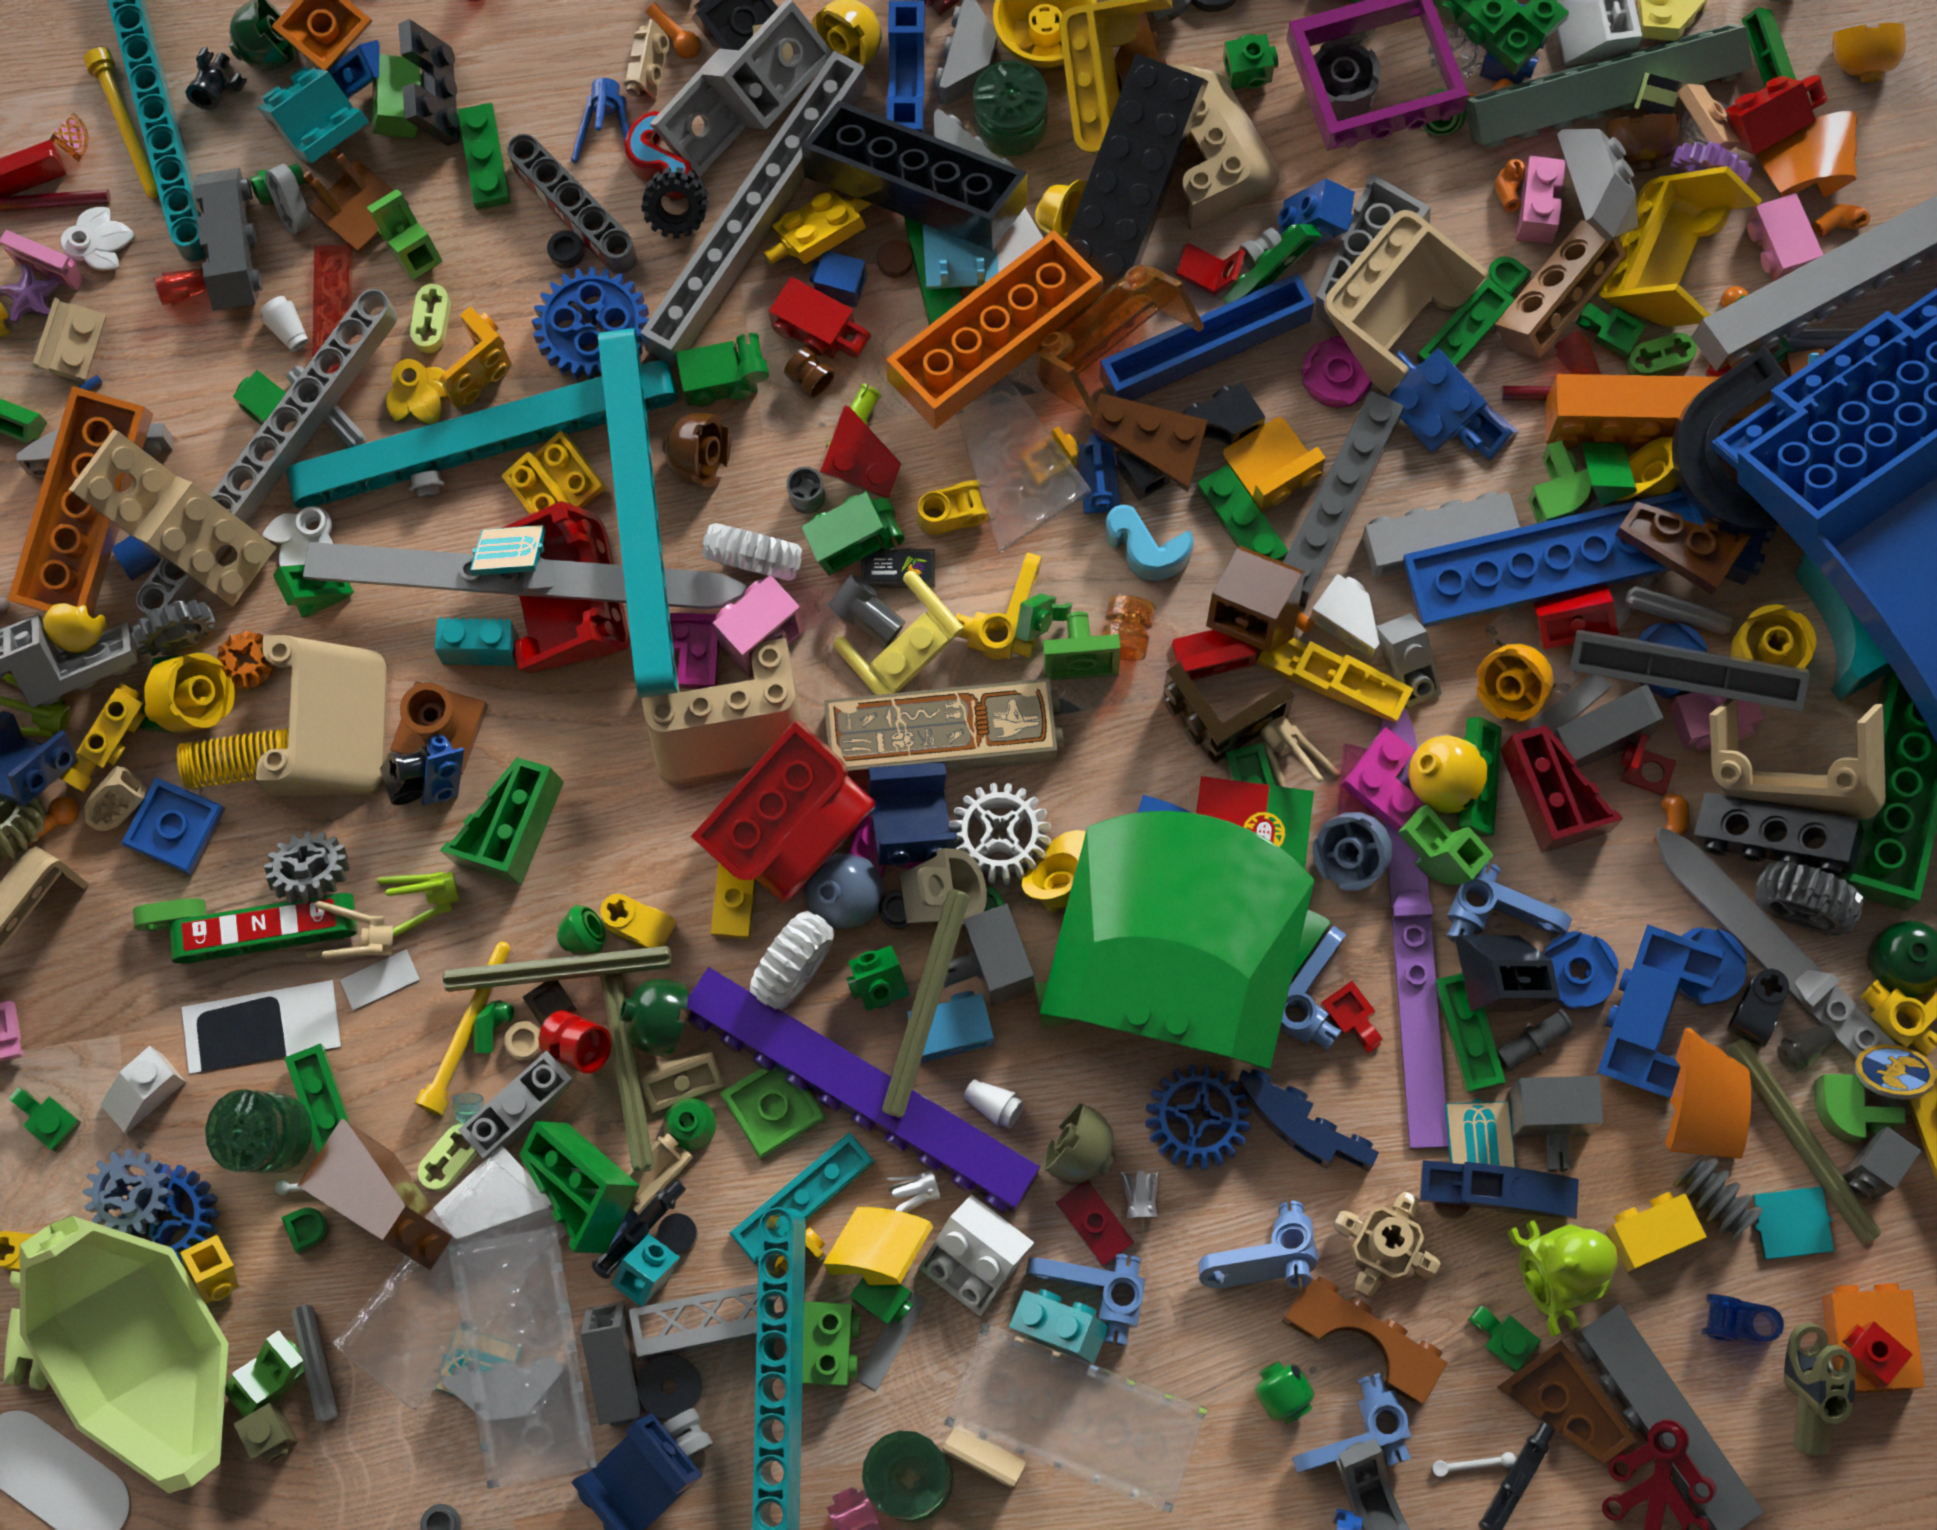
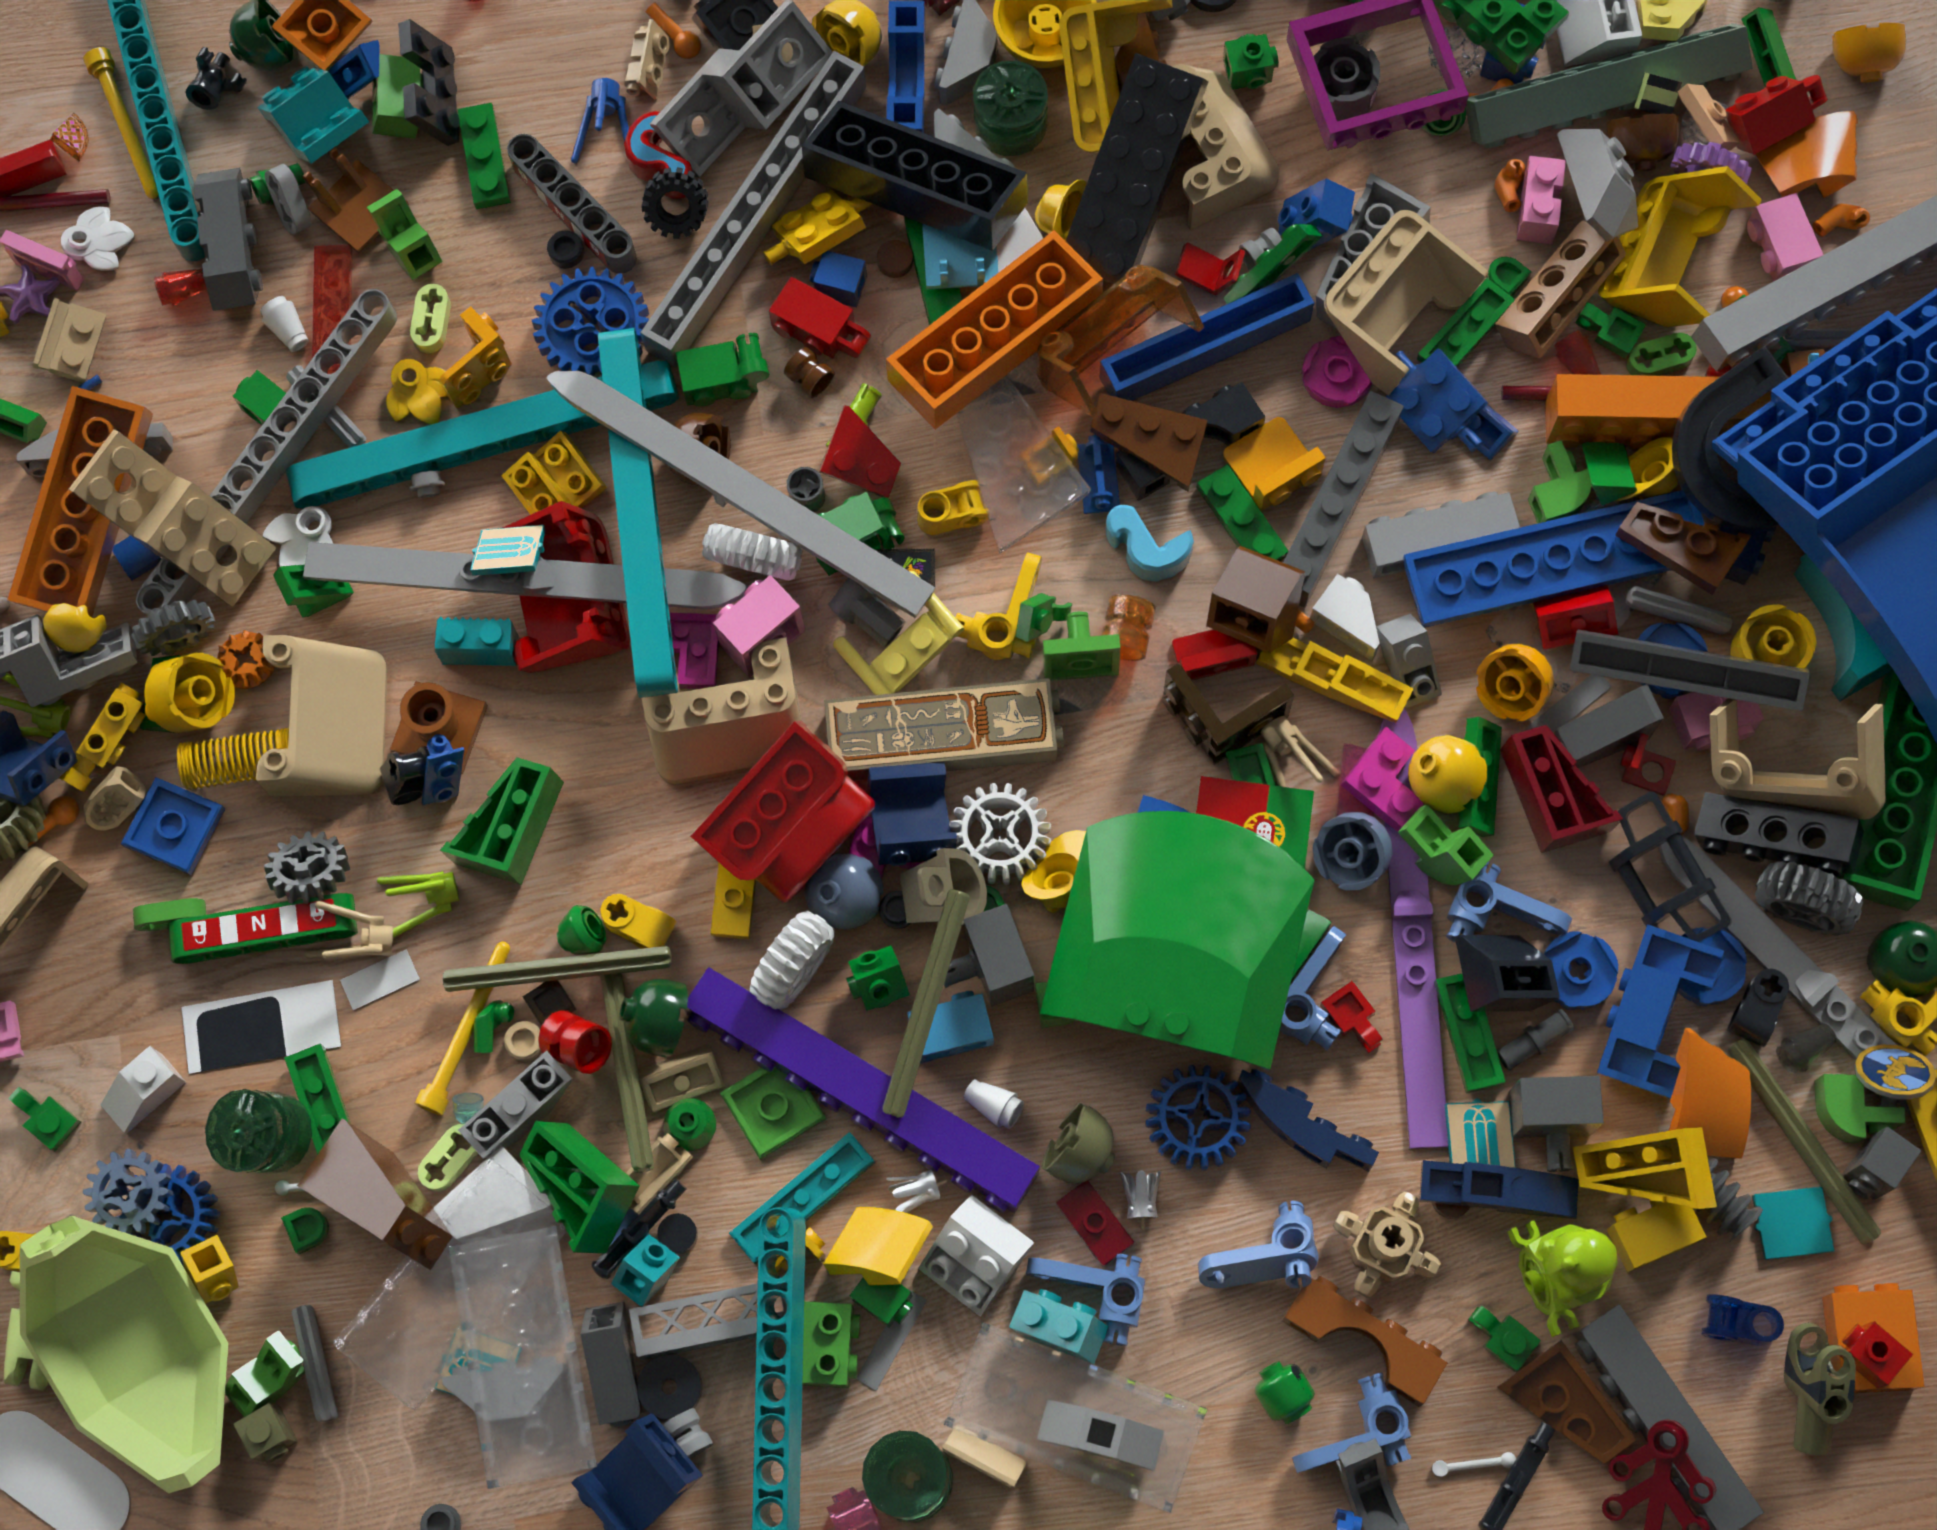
(743, 490): none -> light grey piece
(1100, 1434): none -> light grey slope
(1650, 1166): none -> yellow wedge
(1701, 885): none -> black bar

